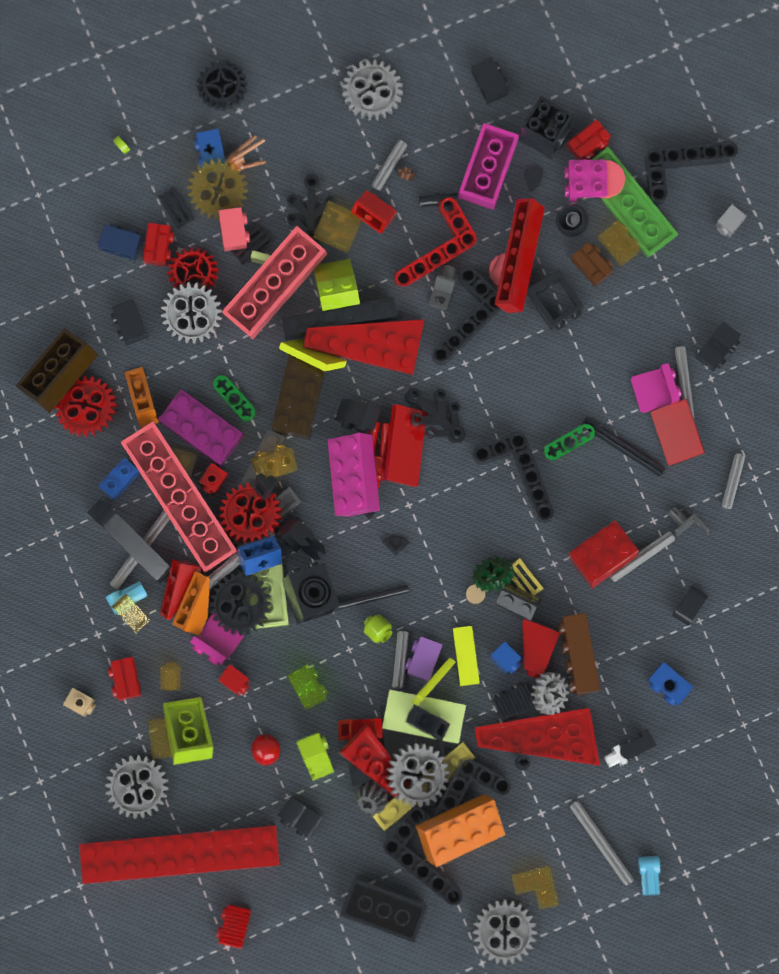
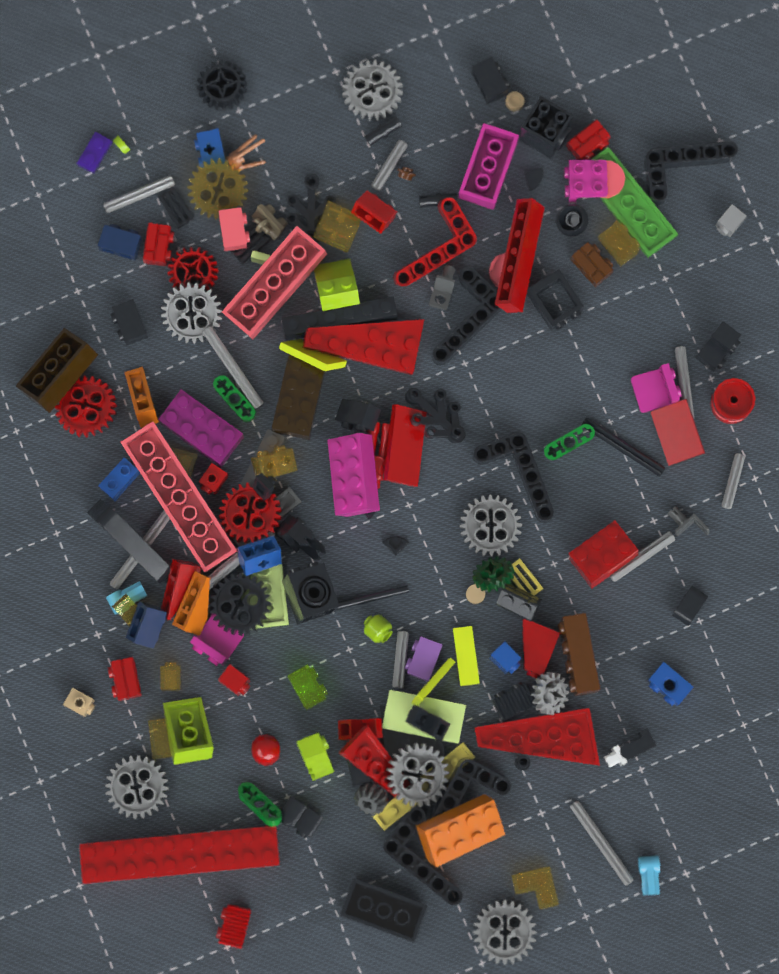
(94, 152): none -> dark purple plate
(139, 194): none -> light grey axle
(146, 625): none -> dark blue brick
(232, 367): none -> light grey axle
(261, 812): none -> green beam
(267, 222): none -> dark tan hips
(383, 131): none -> black pin
(508, 525): none -> light grey gear
(515, 101): none -> tan tile
(735, 390): none -> red wheel

